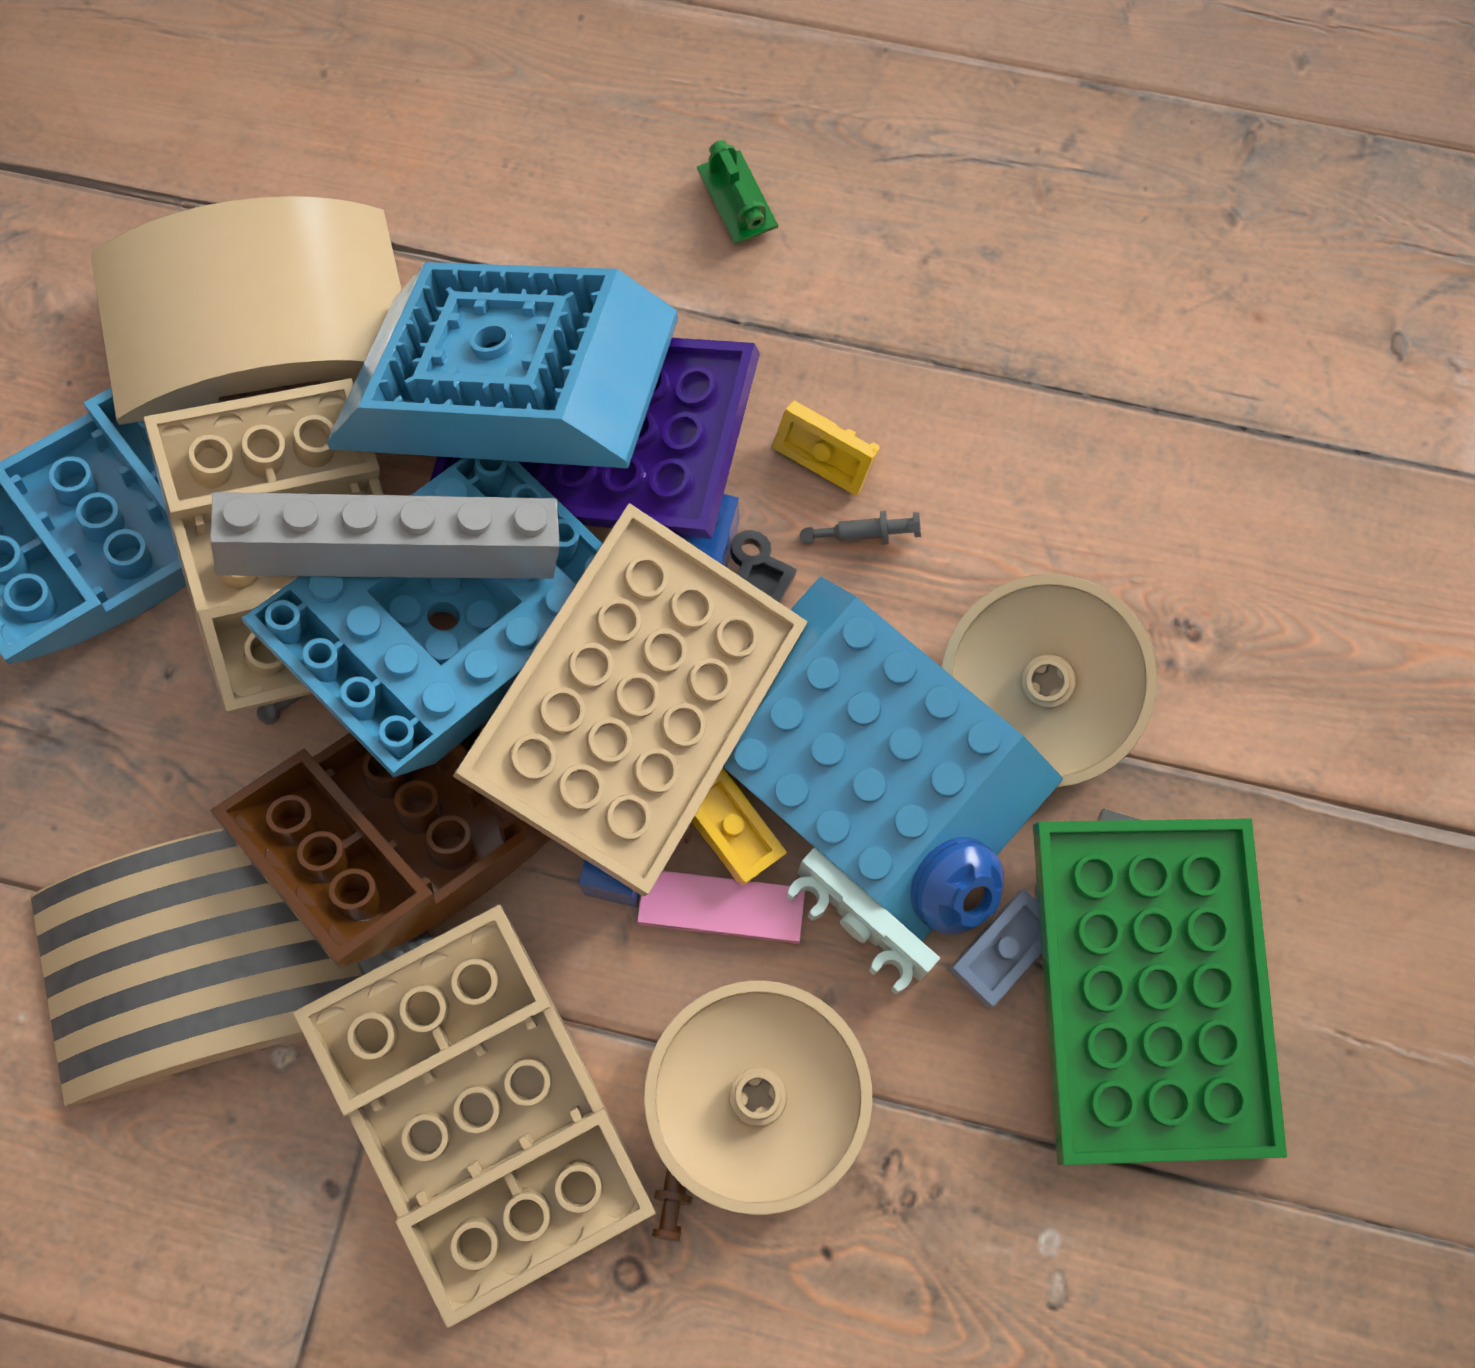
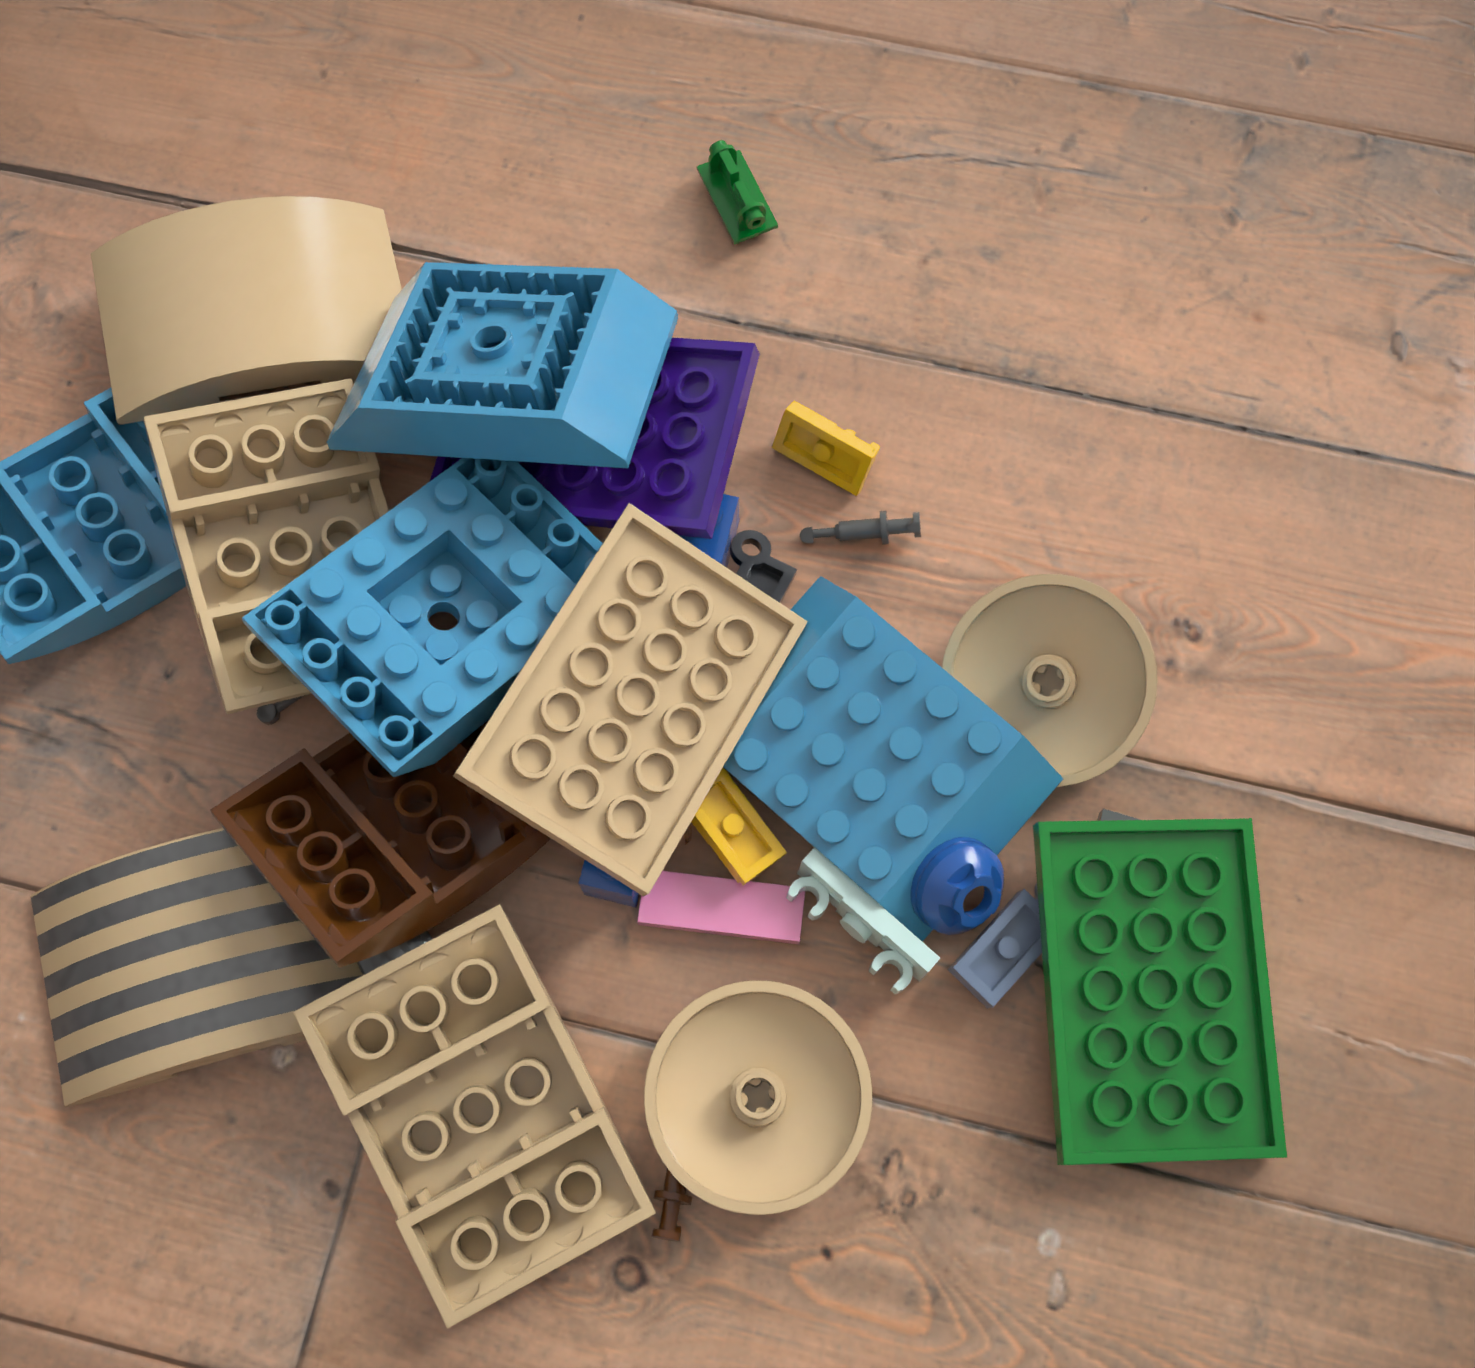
(383, 536): light grey brick -> none

